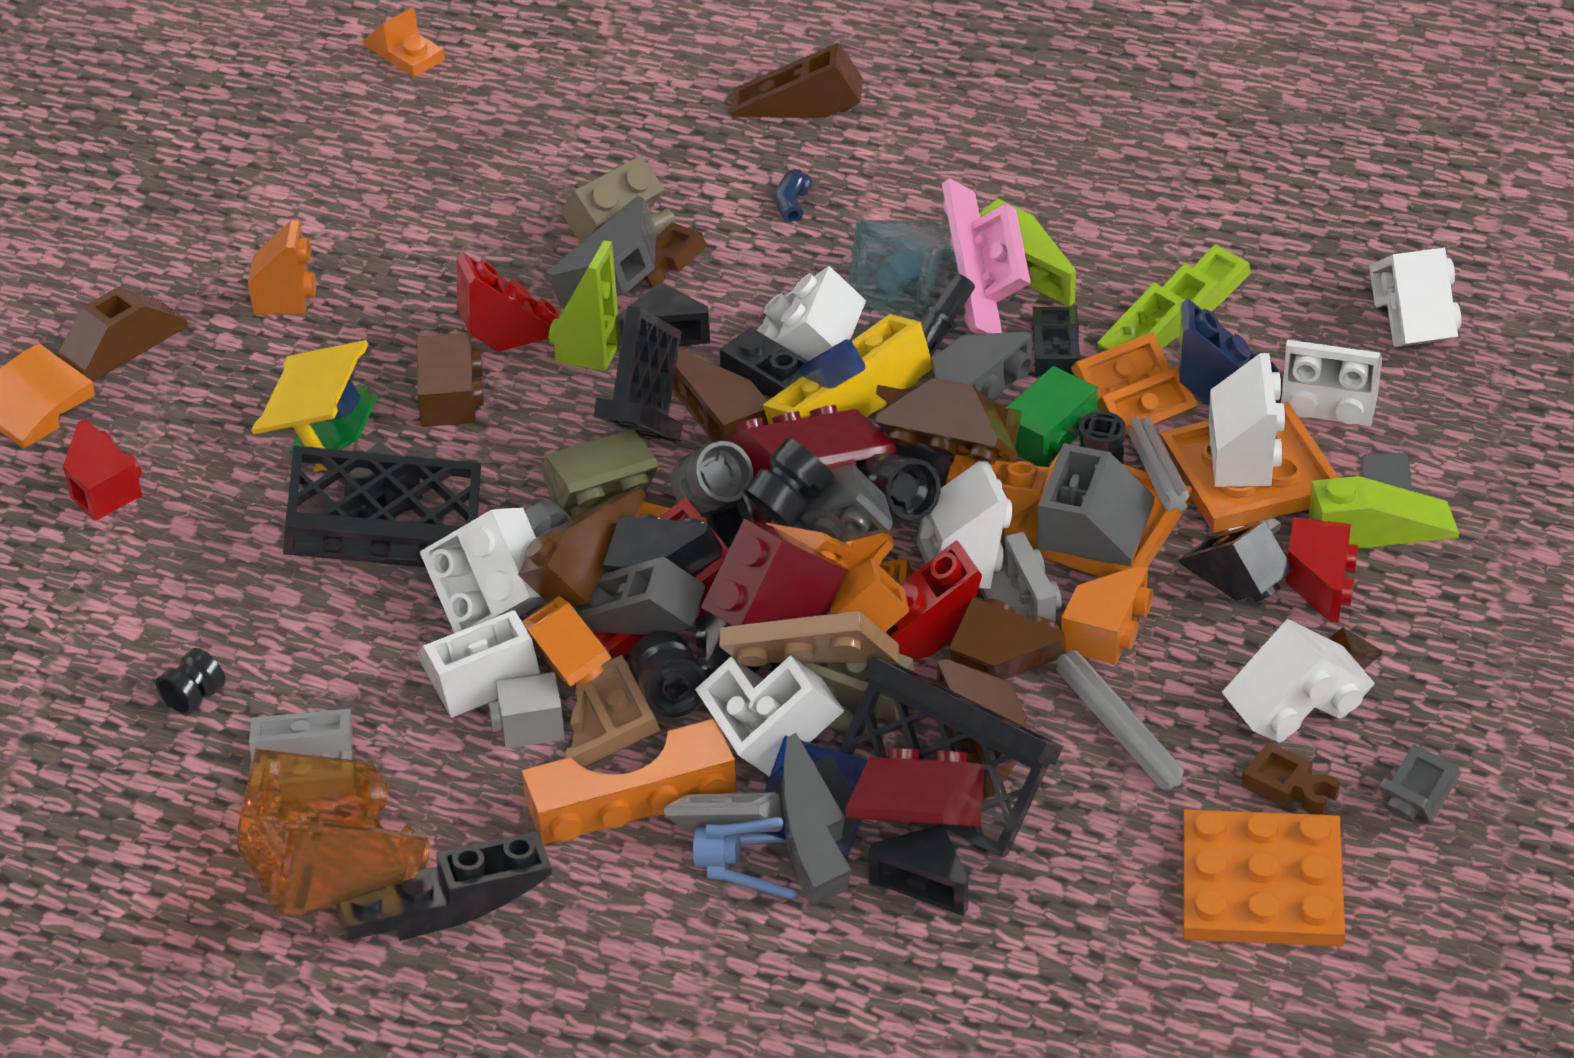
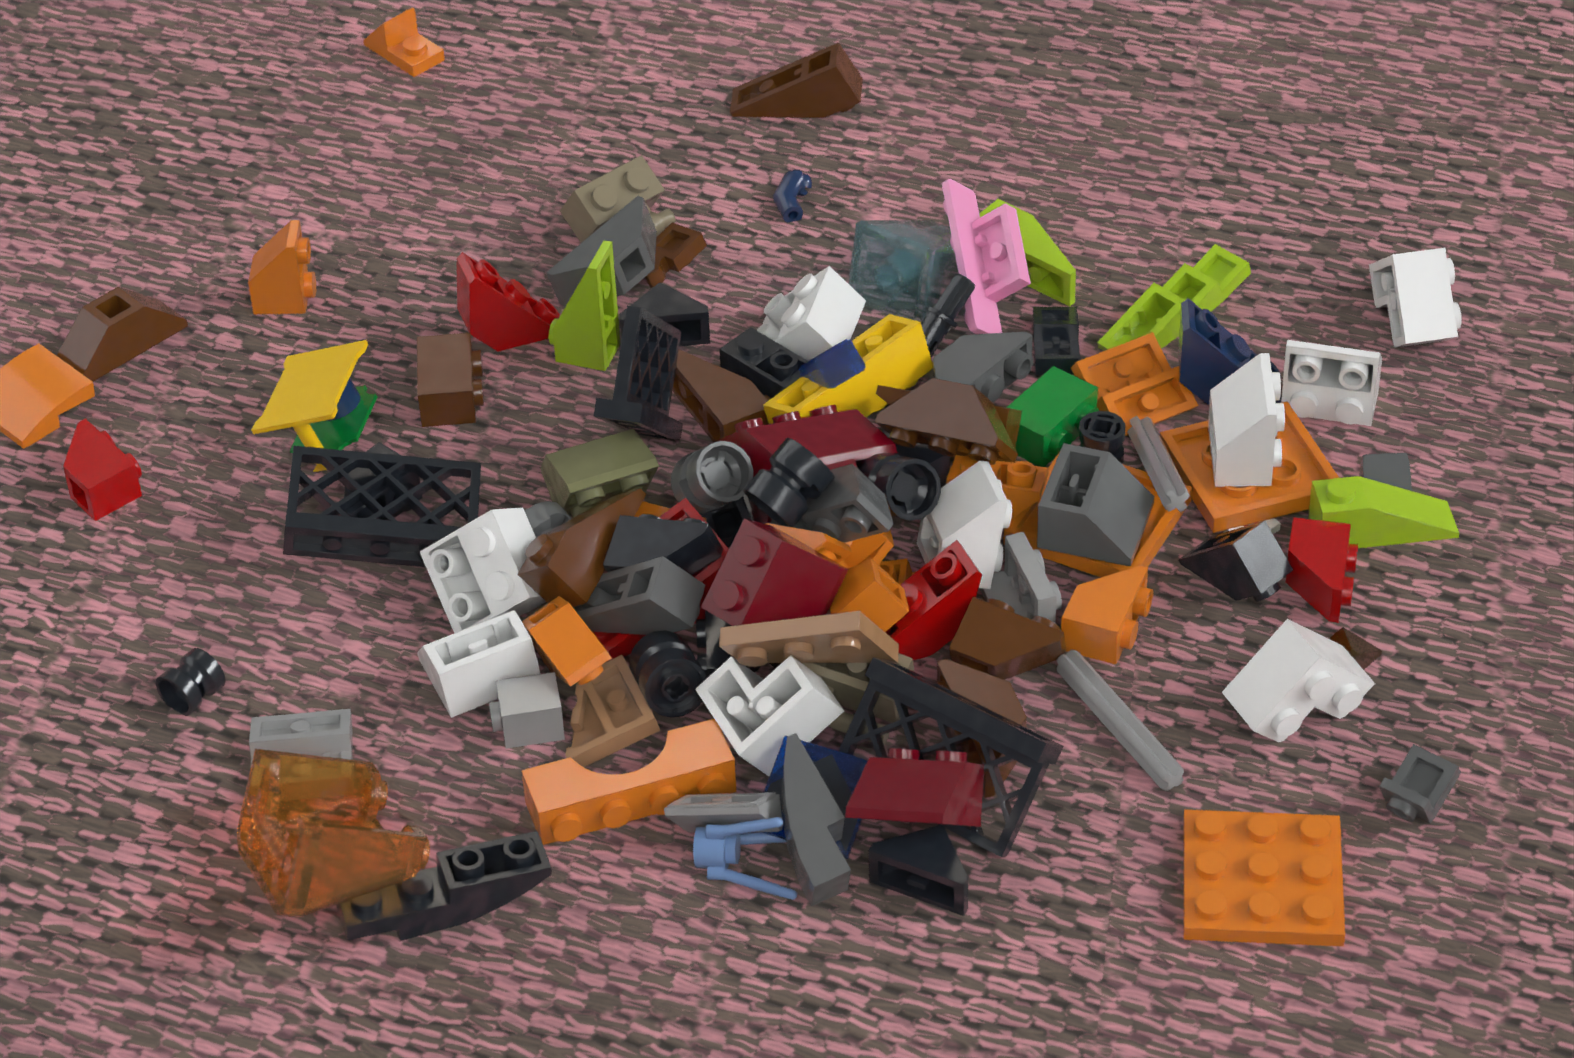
(1285, 777): reddish brown plate -> none

